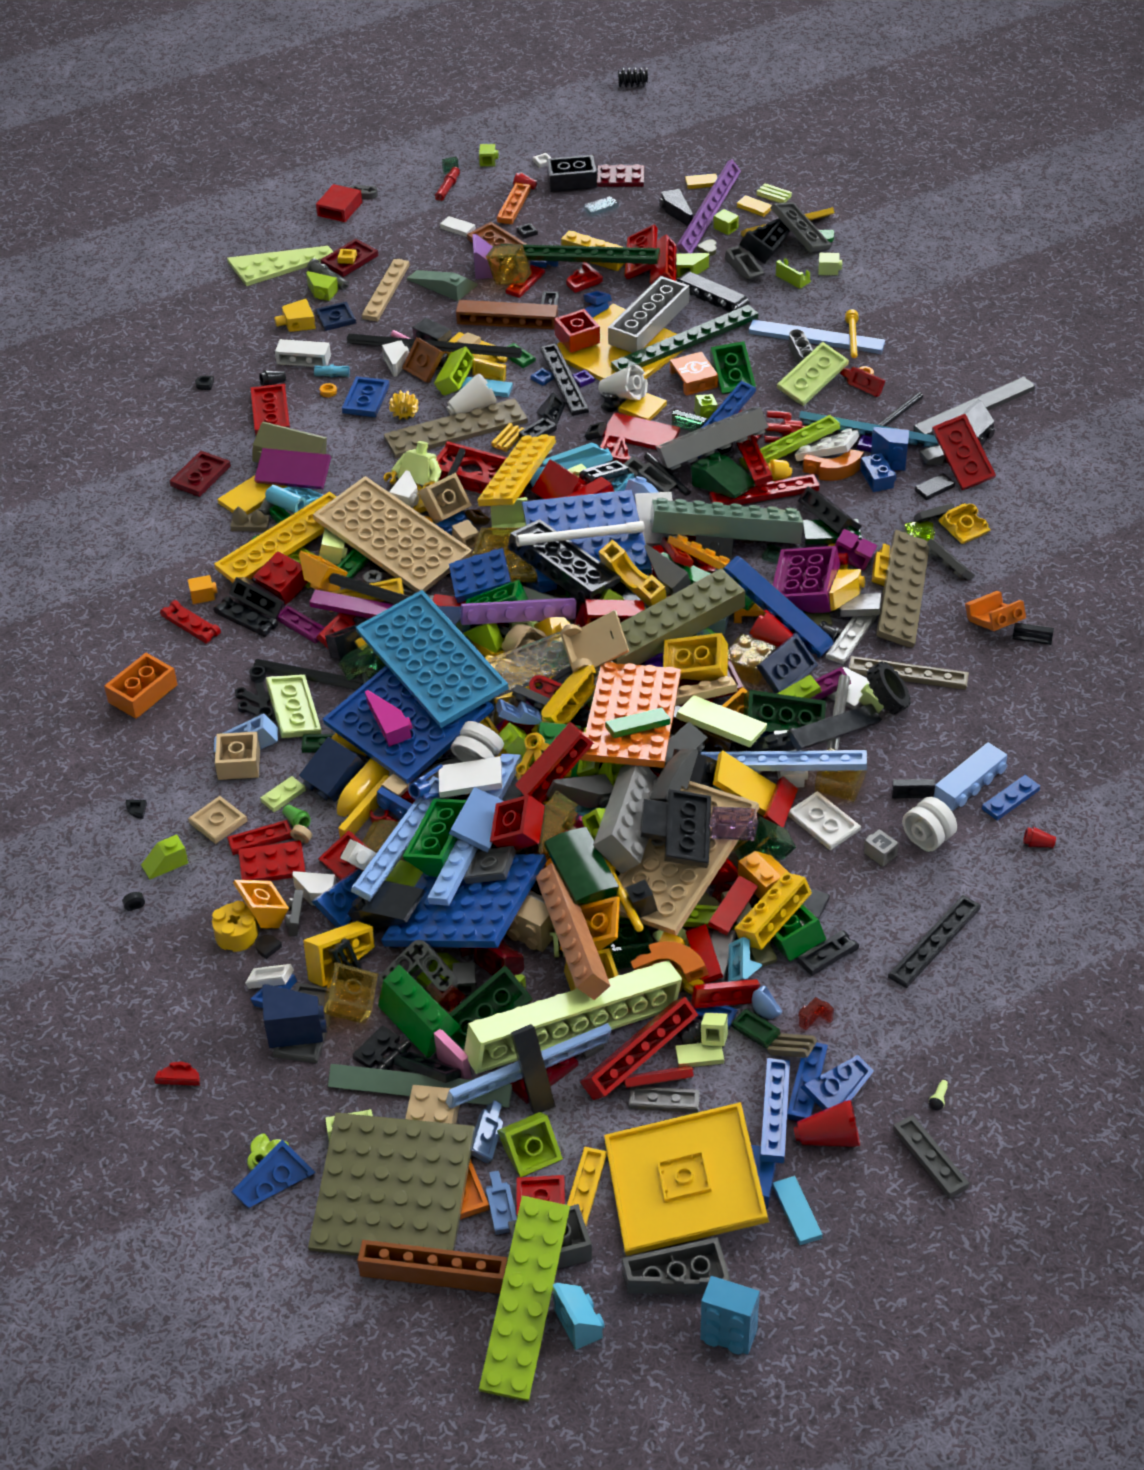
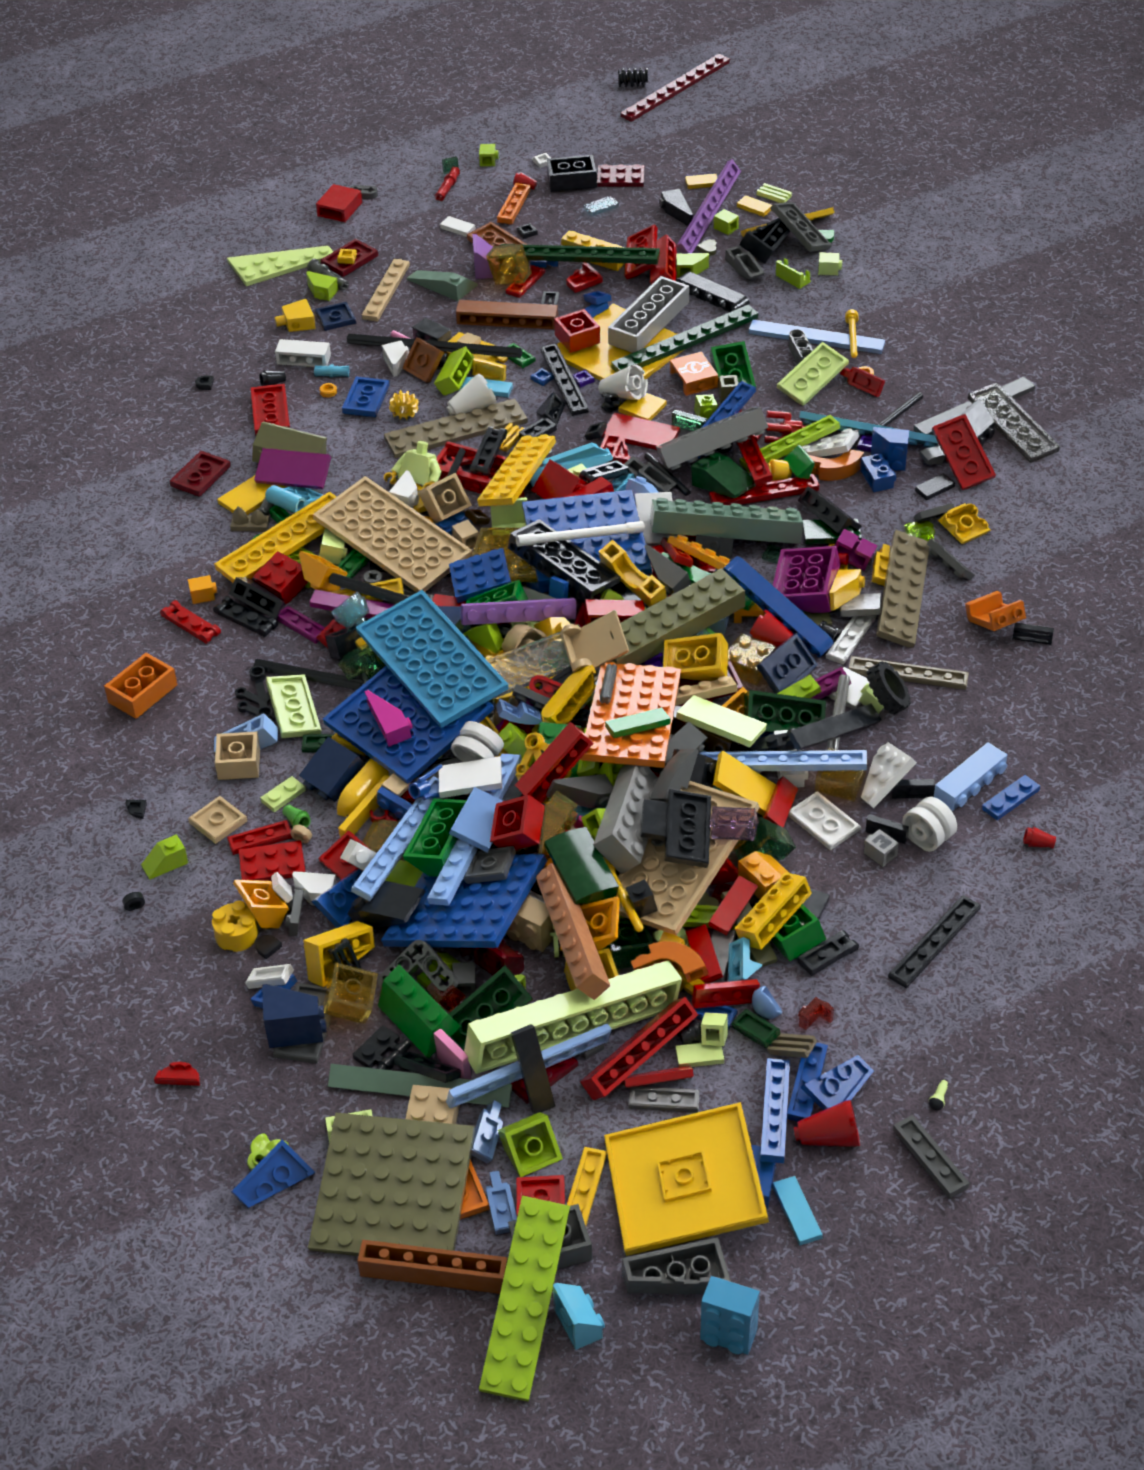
(281, 887): none -> white tile
(351, 611): none -> clear light blue cone
(488, 450): none -> black plate
(558, 588): none -> blue tile
(608, 683): none -> dark grey axle
(674, 88): none -> plate
(726, 386): none -> olive brick
(800, 462): none -> green slope
(885, 772): none -> white plate
(893, 829): none -> black plate
(1015, 423): none -> clear smoke plate

